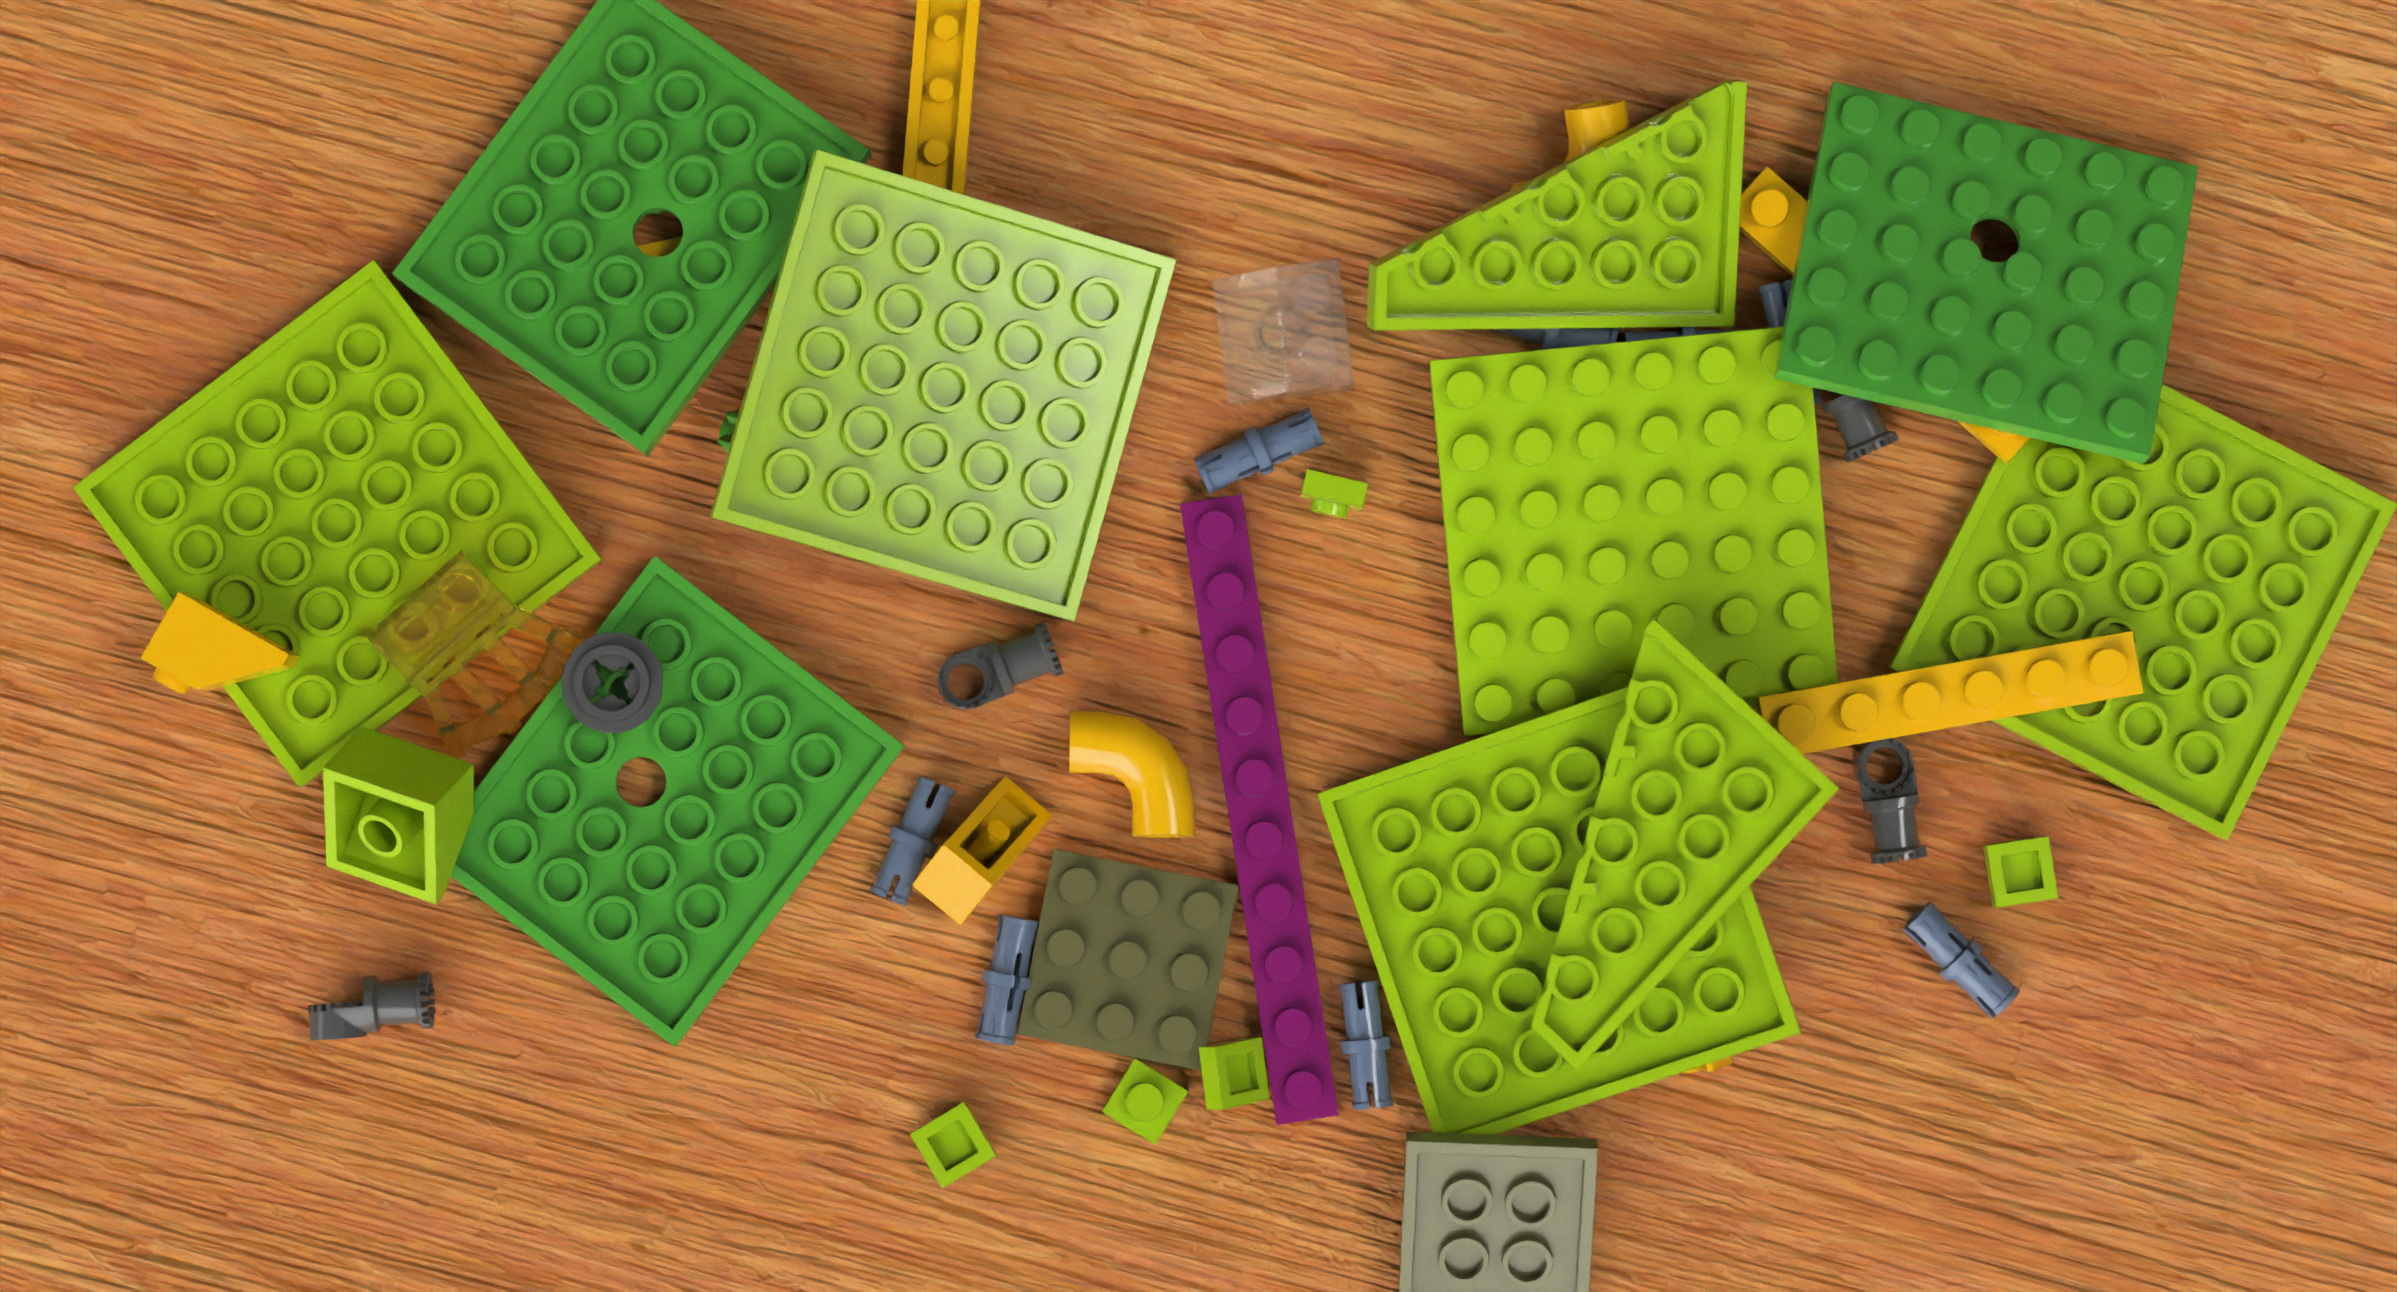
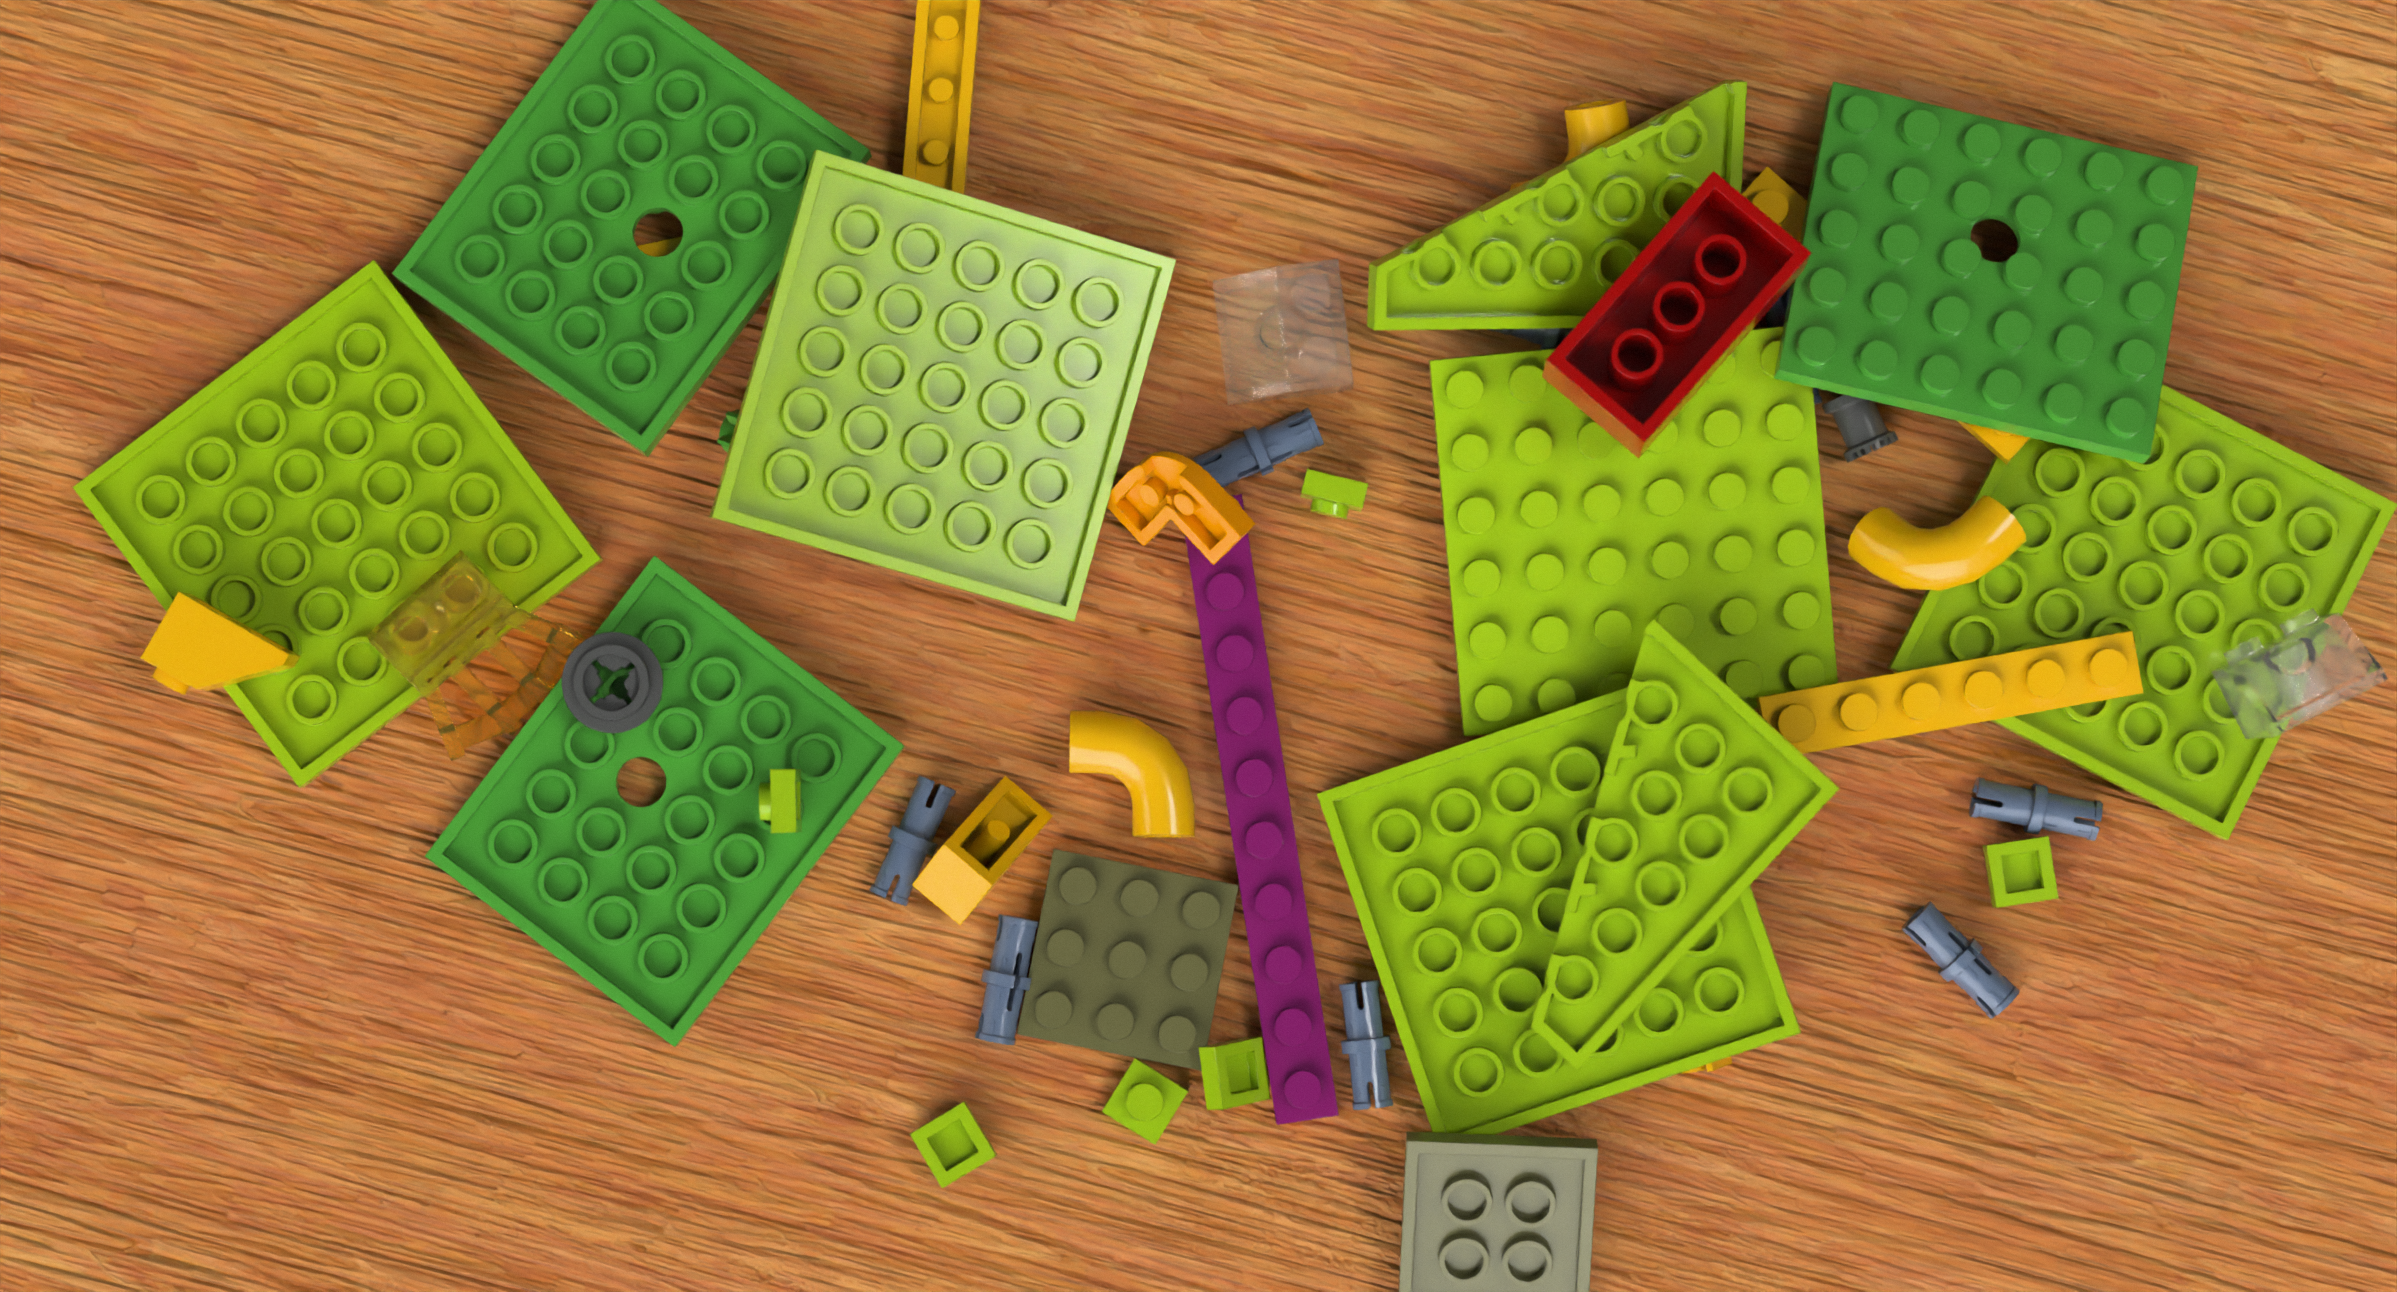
(382, 1005): dark grey connector -> none
(396, 813): lime slope -> none
(782, 800): none -> lime plate
(1003, 666): dark grey connector -> none
(1179, 490): none -> light orange plate
(1675, 314): none -> red brick
(1890, 805): dark grey connector -> none
(1936, 556): none -> yellow cylinder
(2036, 809): none -> sand blue pin
(2295, 675): none -> clear slope

